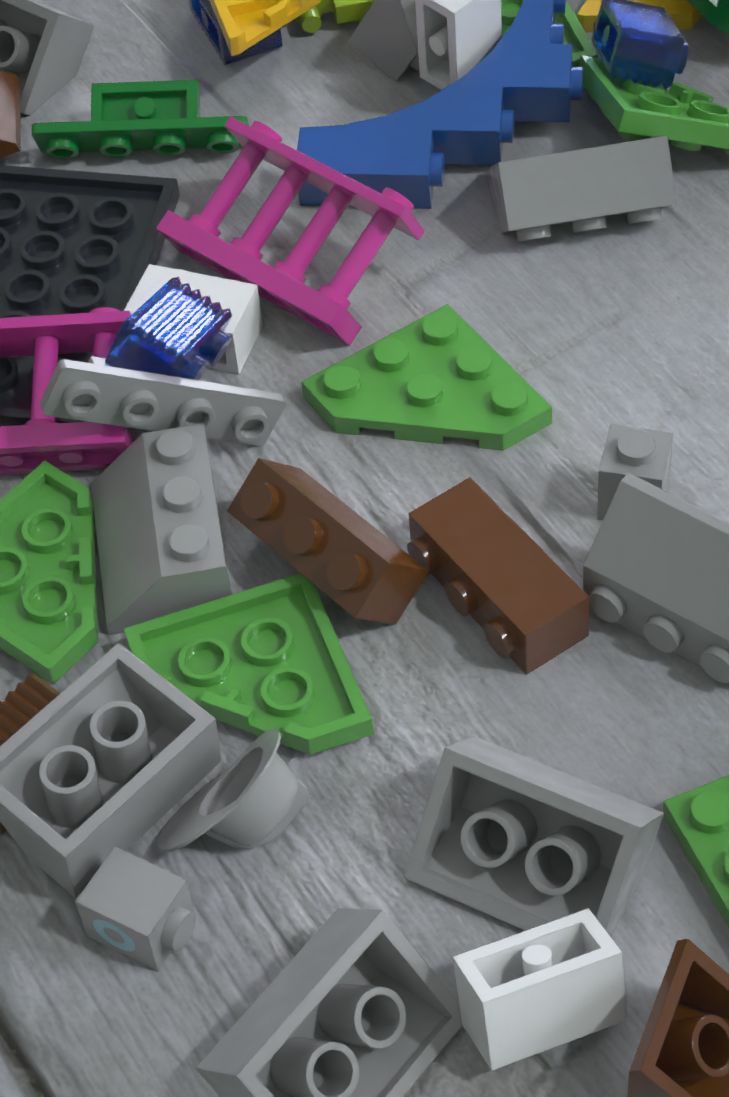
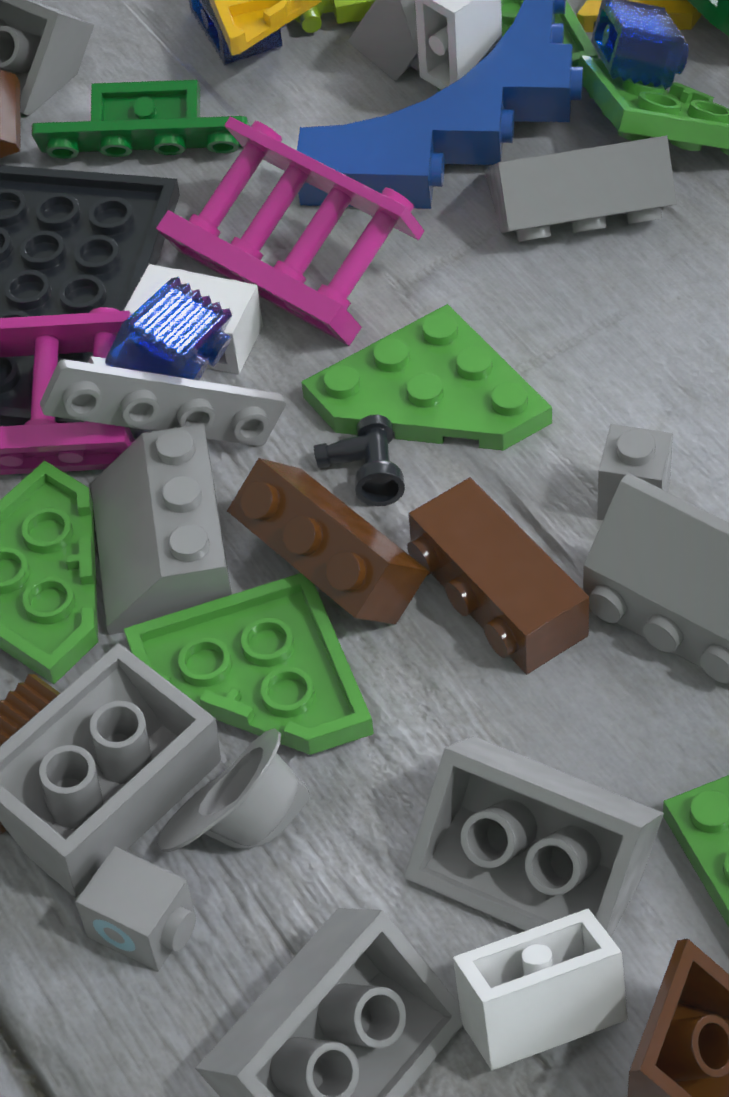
(378, 480): none -> black piece

